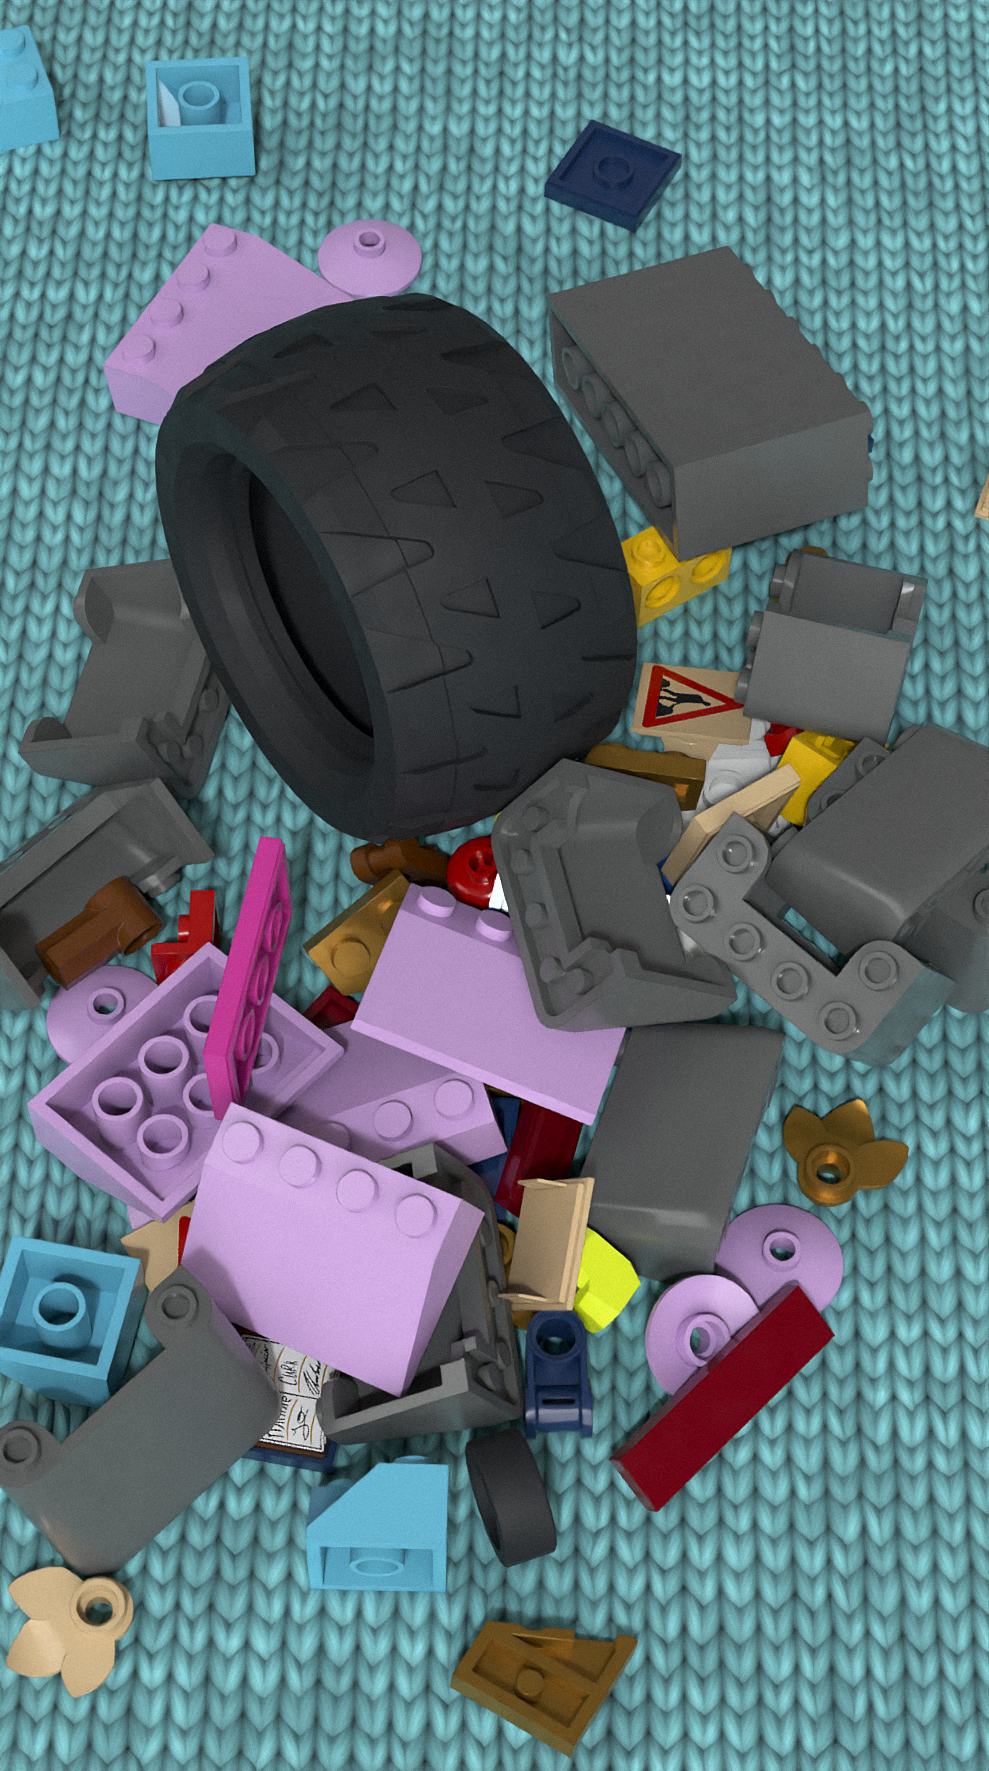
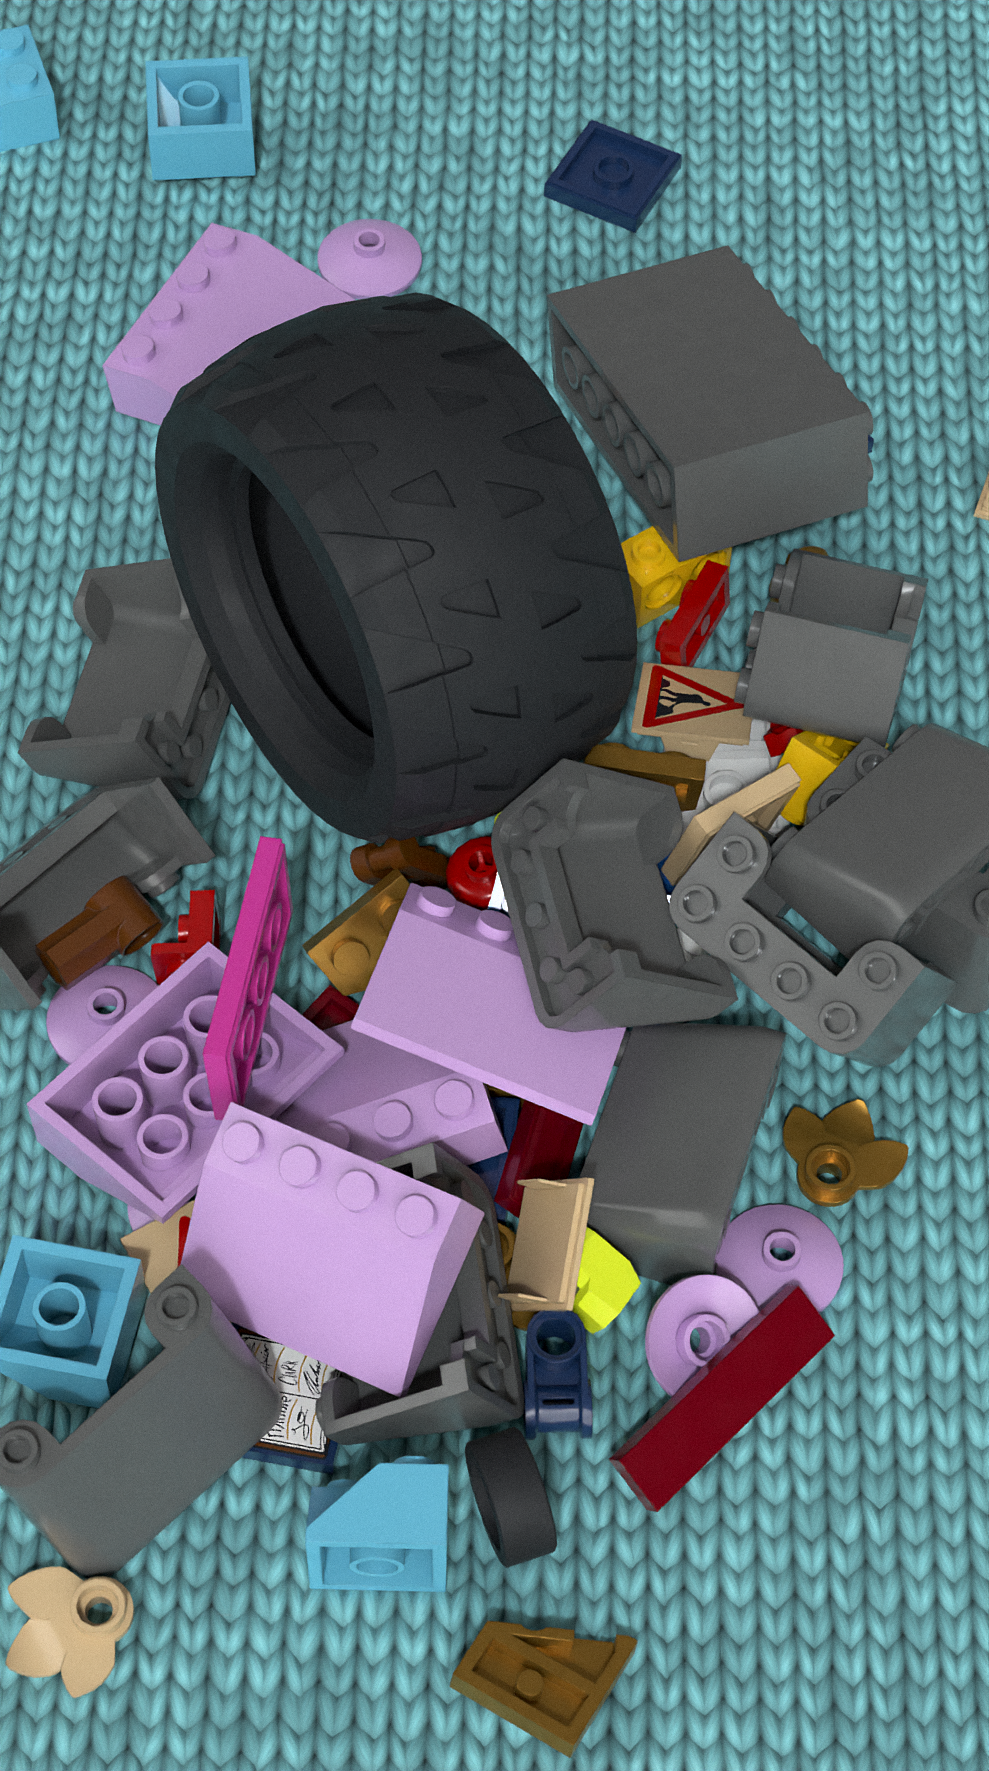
(698, 615): none -> red plate

